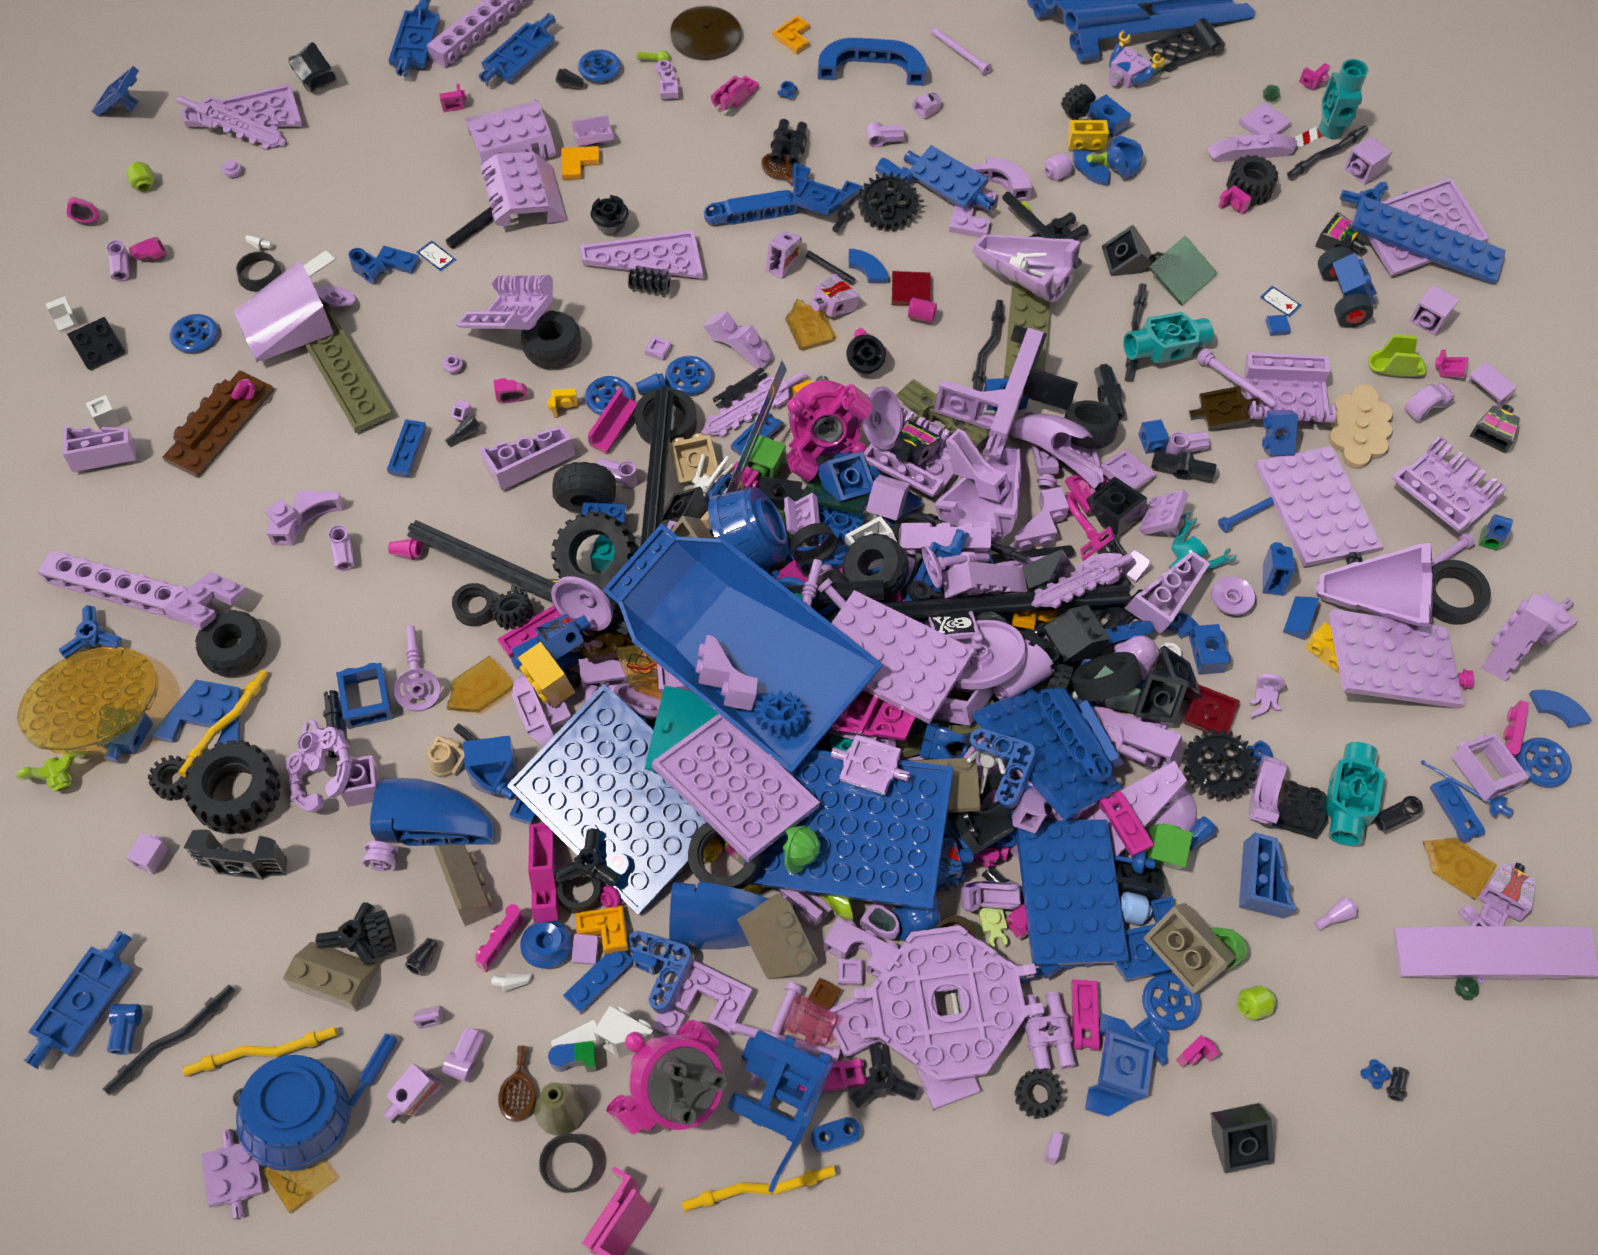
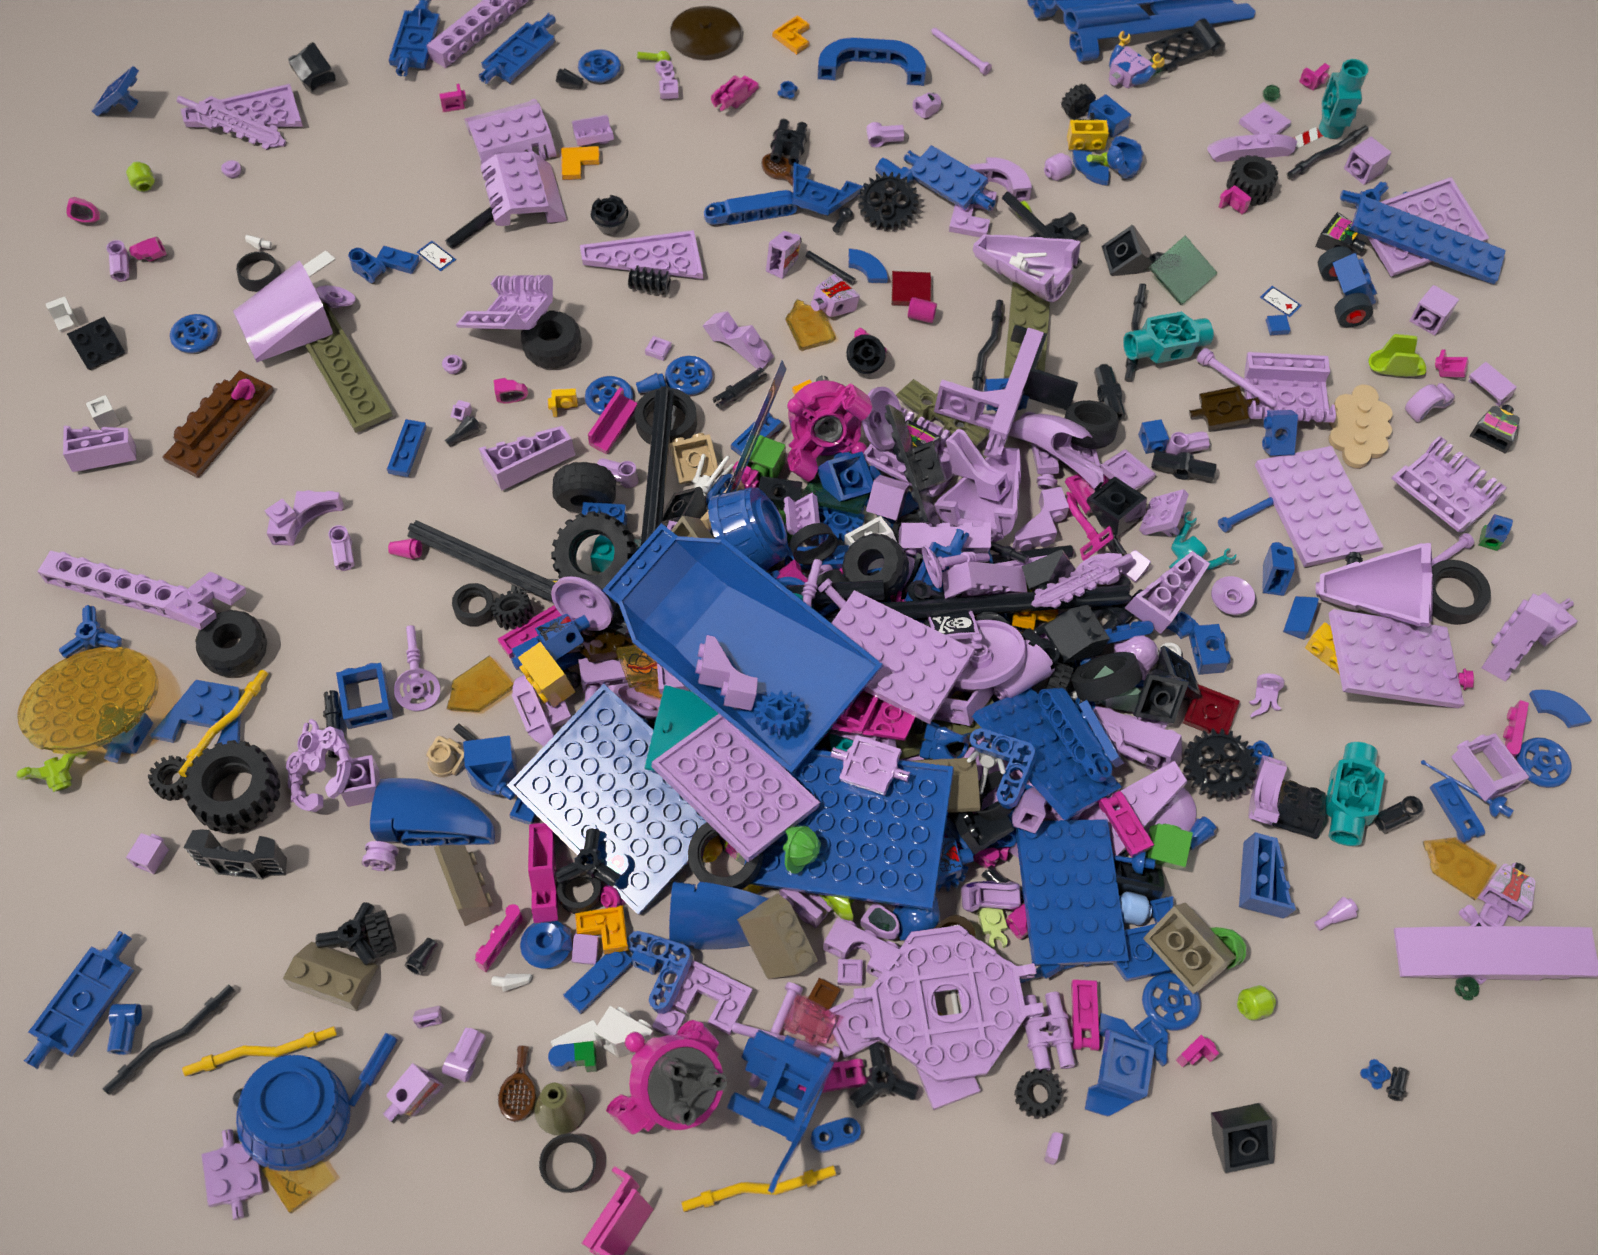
(749, 406): lavender bar -> none
(921, 463): none -> black bracket

